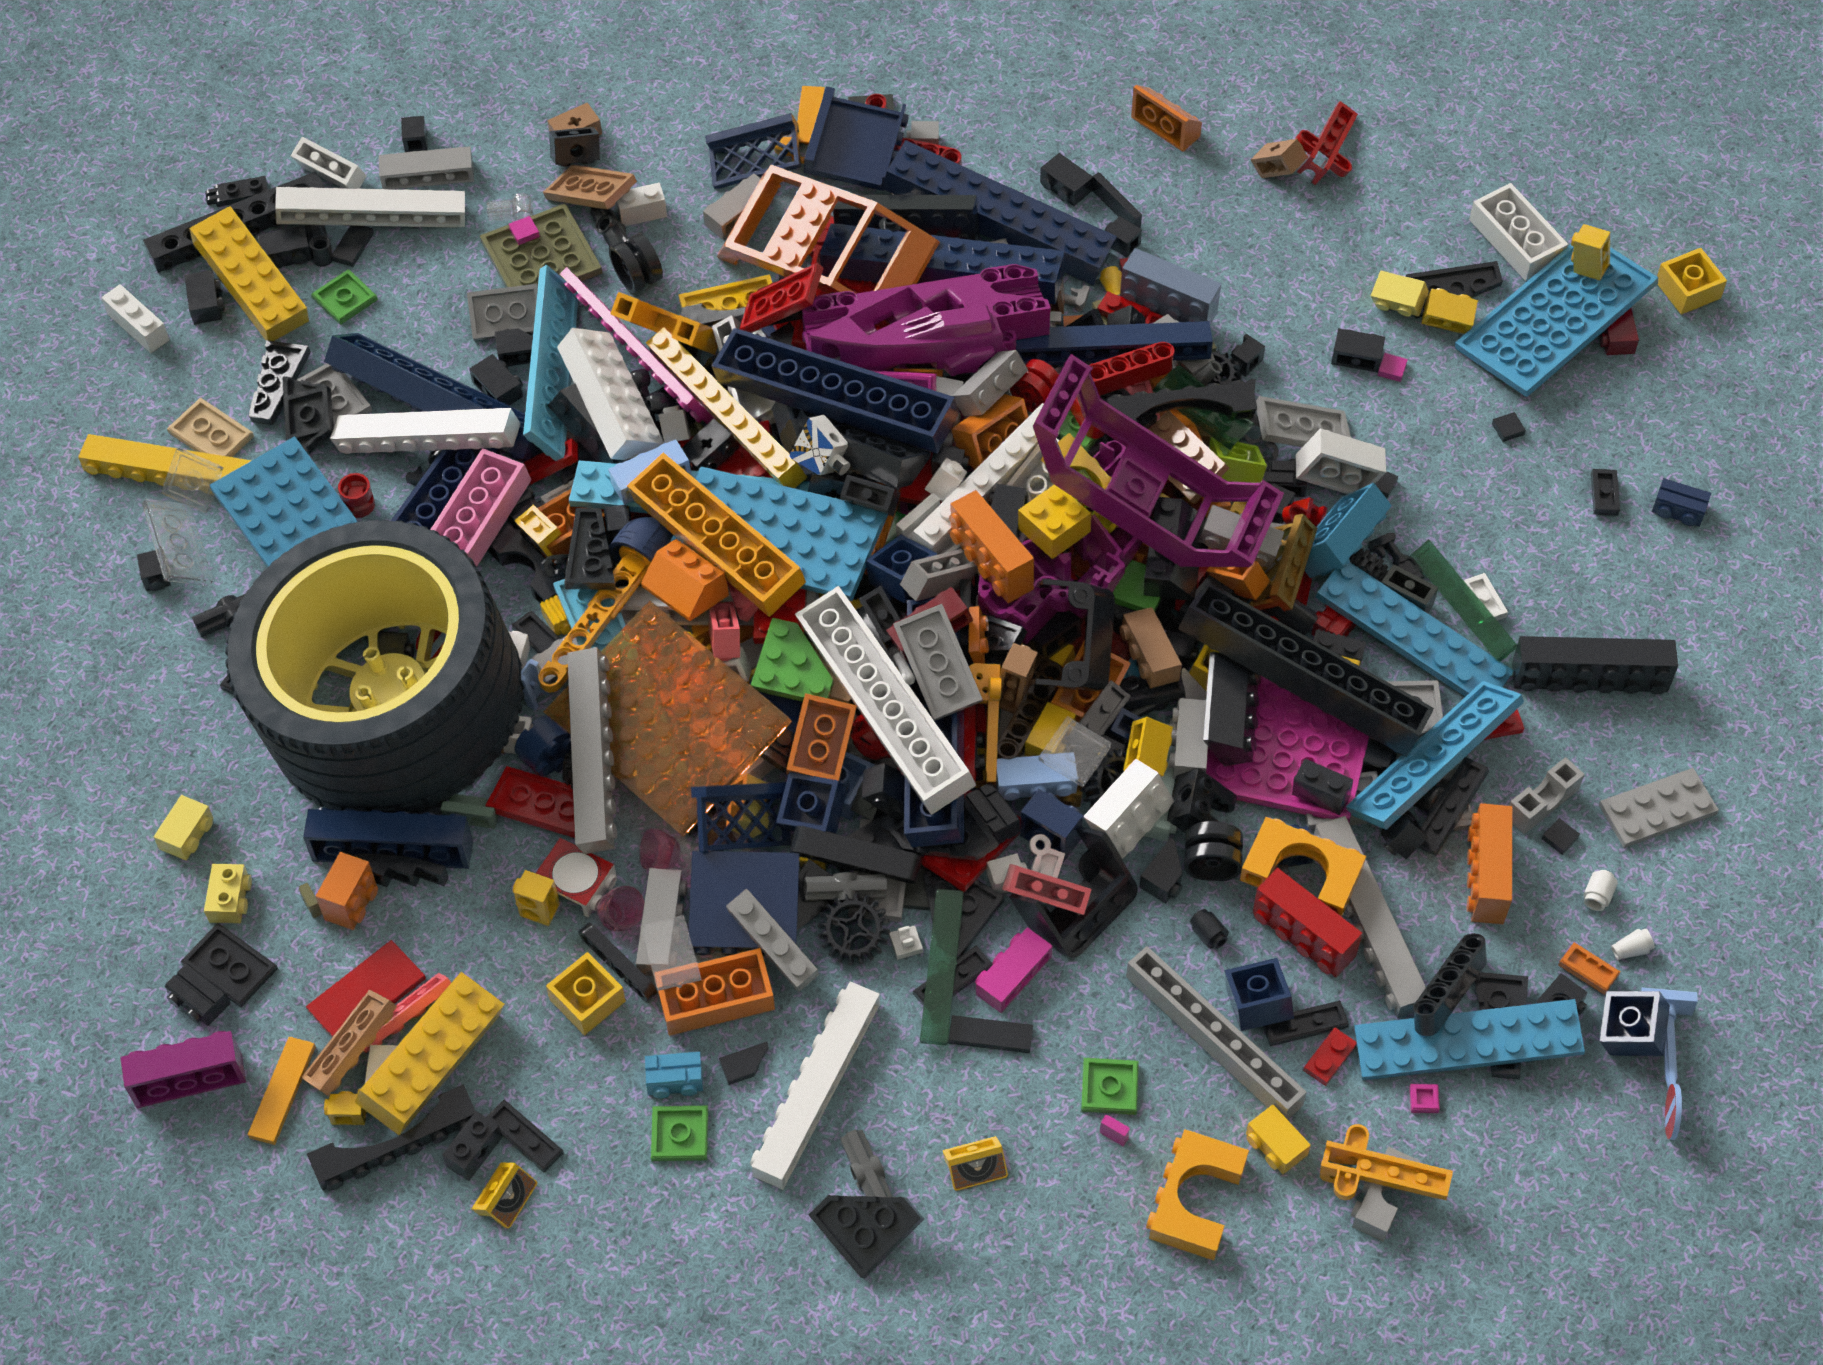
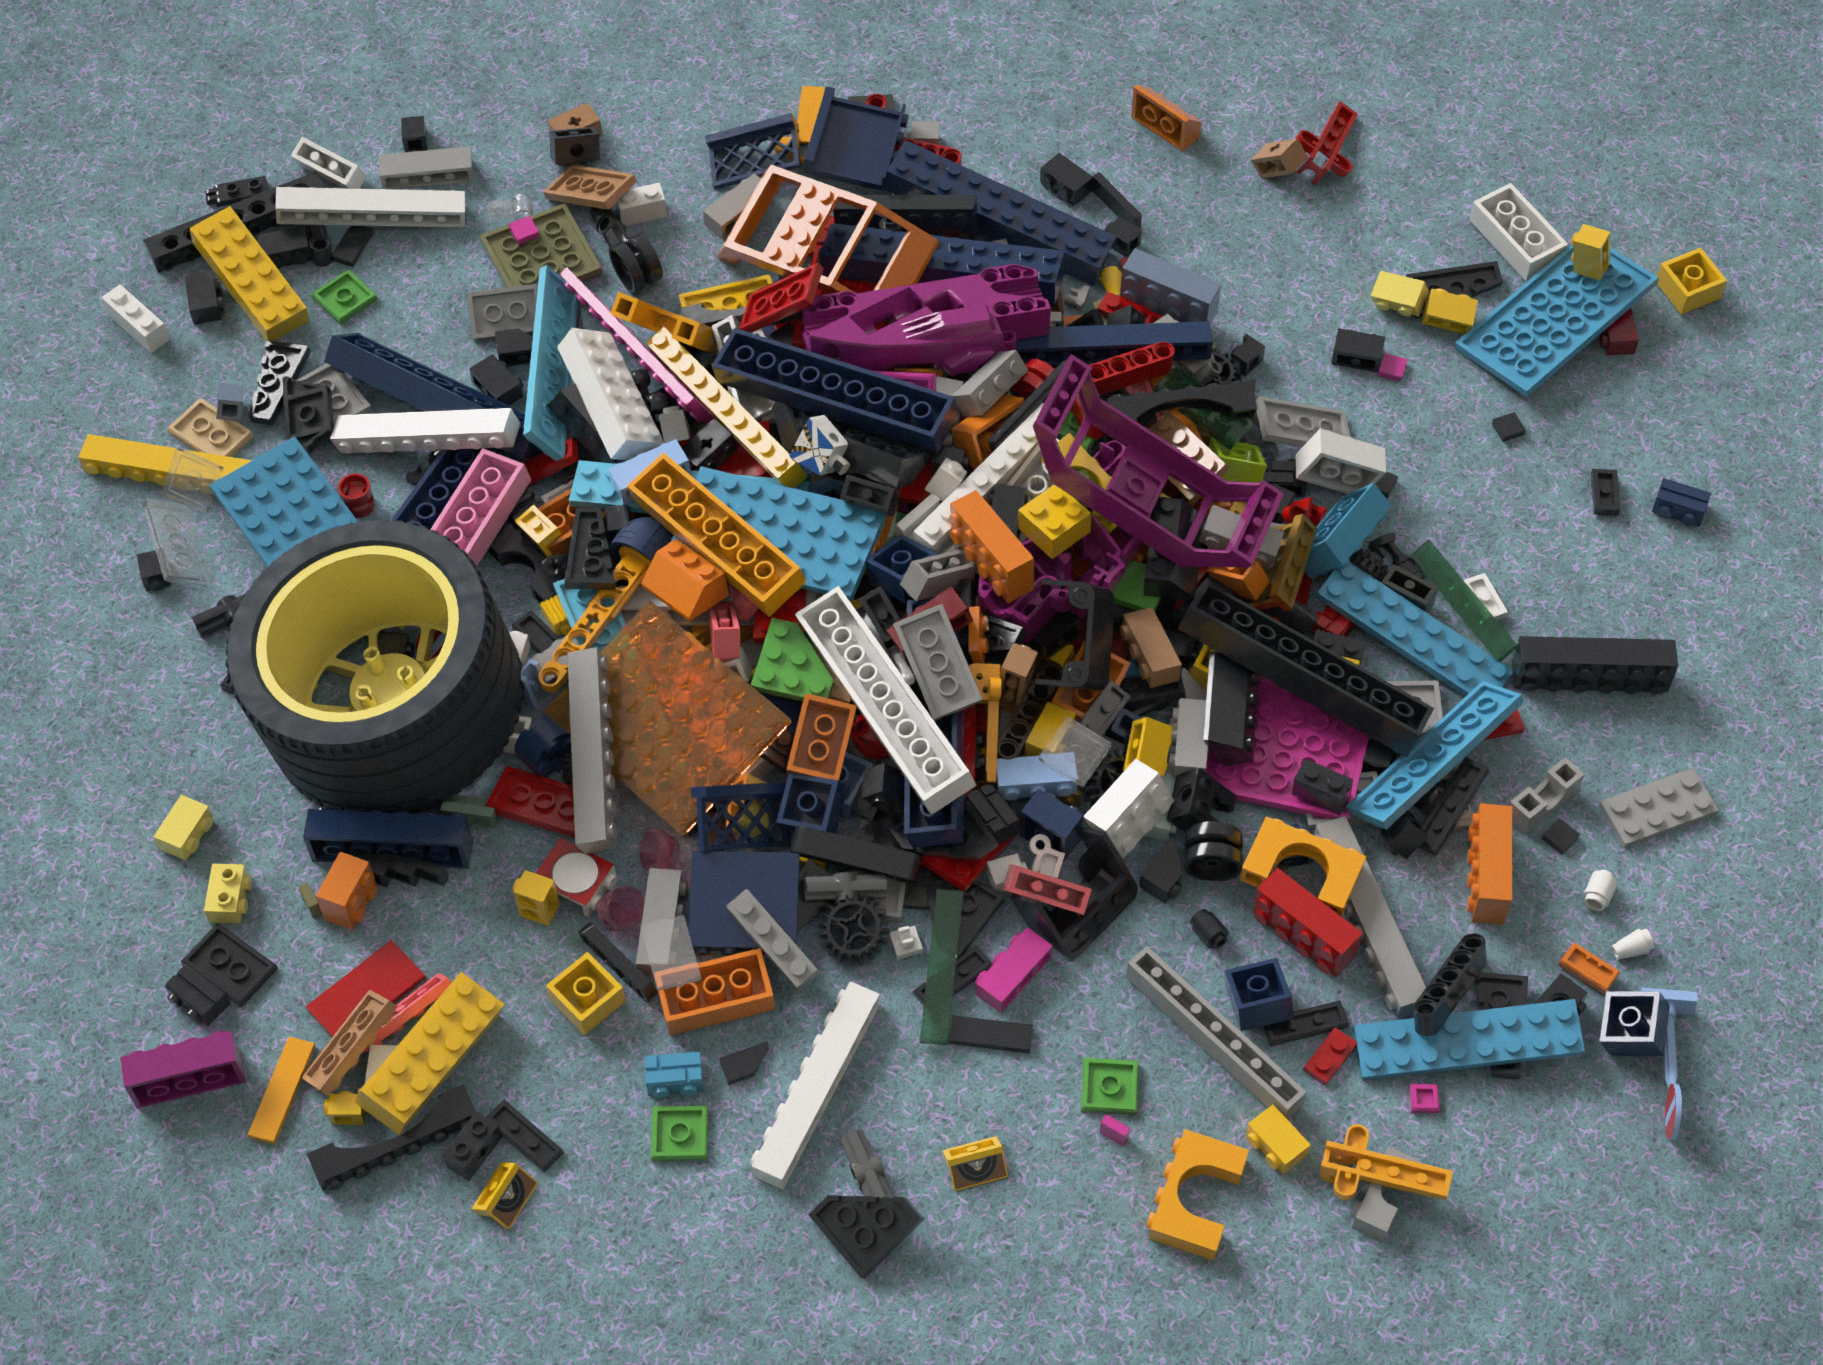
(229, 402): none -> sand blue brick
(1026, 409): none -> black axle

